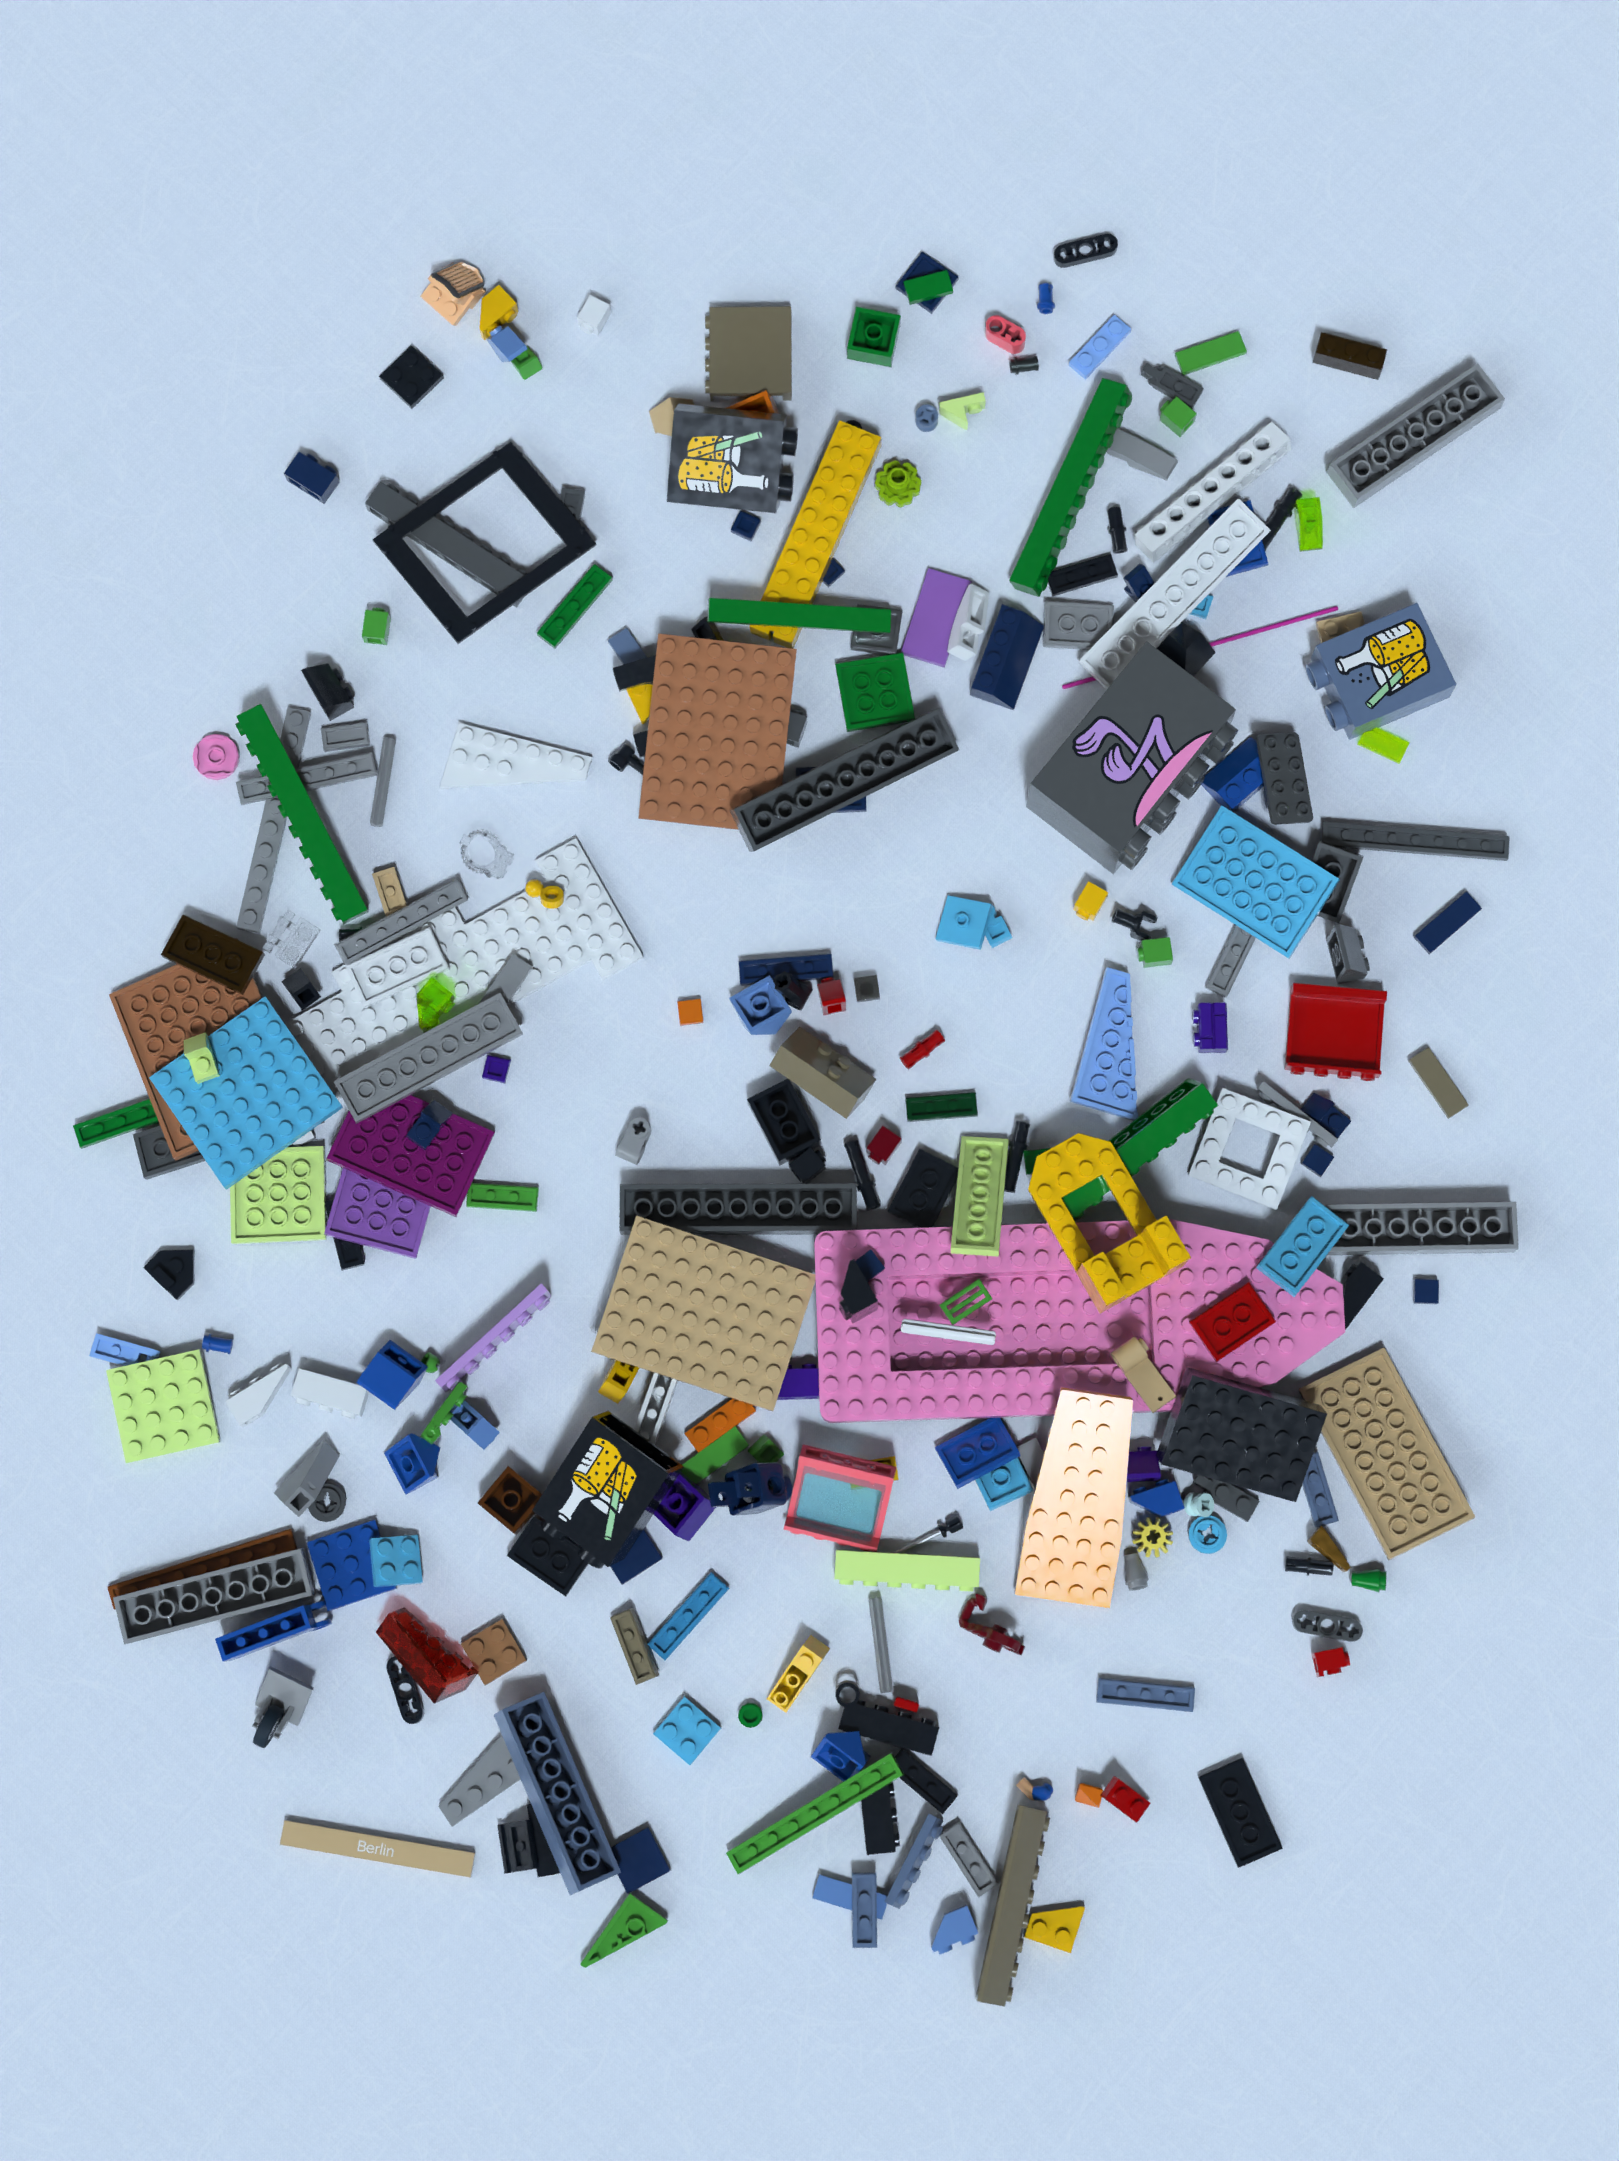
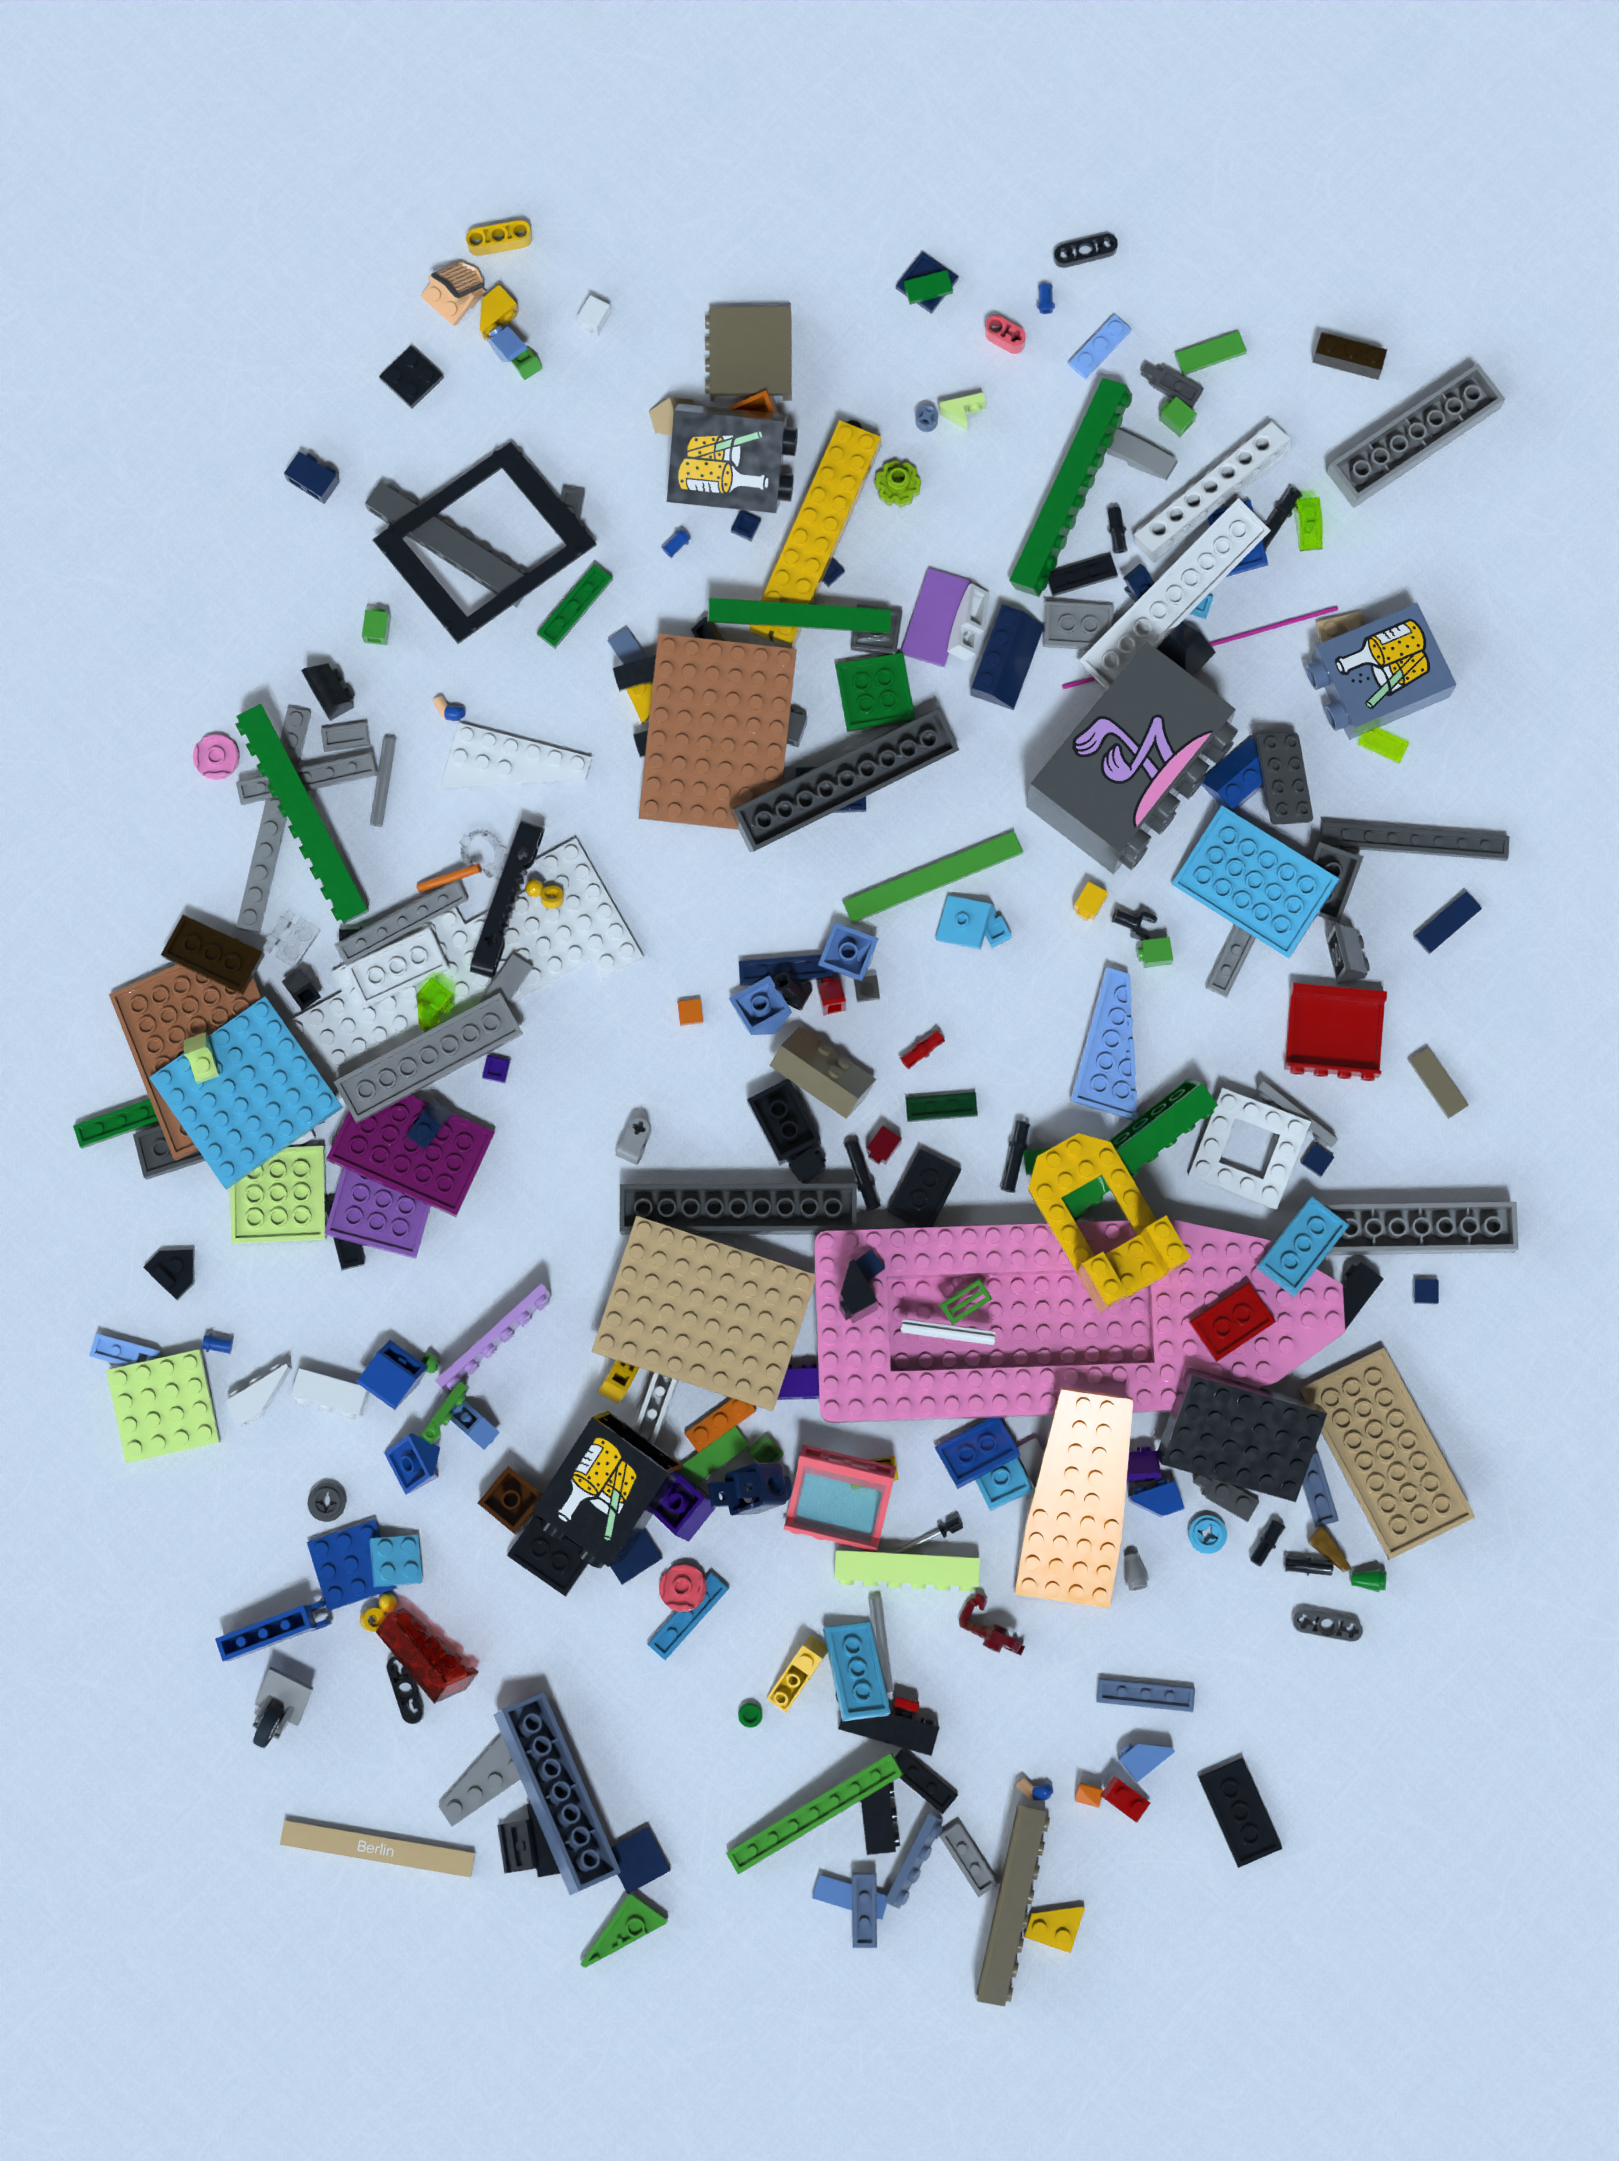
(214, 1596): light grey brick -> none
(243, 1553): dark orange tile -> none
(308, 1479): light grey slope -> none
(387, 1603): none -> yellow plate
(389, 890): tan plate -> none
(447, 878): none -> orange bar
(448, 712): none -> blue arm
(493, 1652): medium nougat plate -> none
(502, 1197): bright green tile -> none
(508, 243): none -> yellow beam
(527, 840): none -> black gear
(625, 758): black brick -> none
(634, 1646): dark tan tile -> none
(676, 543): none -> blue pin
(683, 1588): none -> coral tile
(687, 1731): medium azure plate -> none
(841, 1754): blue slope -> none
(848, 952): none -> medium blue slope
(856, 1671): none -> medium azure tile
(873, 337): green brick -> none
(932, 877): none -> bright green tile
(954, 1927): medium blue slope -> none
(979, 1196): yellowish green plate -> none
(1023, 364): pearl dark grey pin -> none
(1142, 1374): tan door -> none
(1143, 1758): none -> medium blue slope
(1146, 1532): light yellow gear -> none
(1199, 1504): light aqua wheel -> none
(1211, 1028): dark purple brick -> none
(1267, 1542): none -> black axle
(1326, 1115): dark blue slope -> none
(1330, 1661): red brick -> none

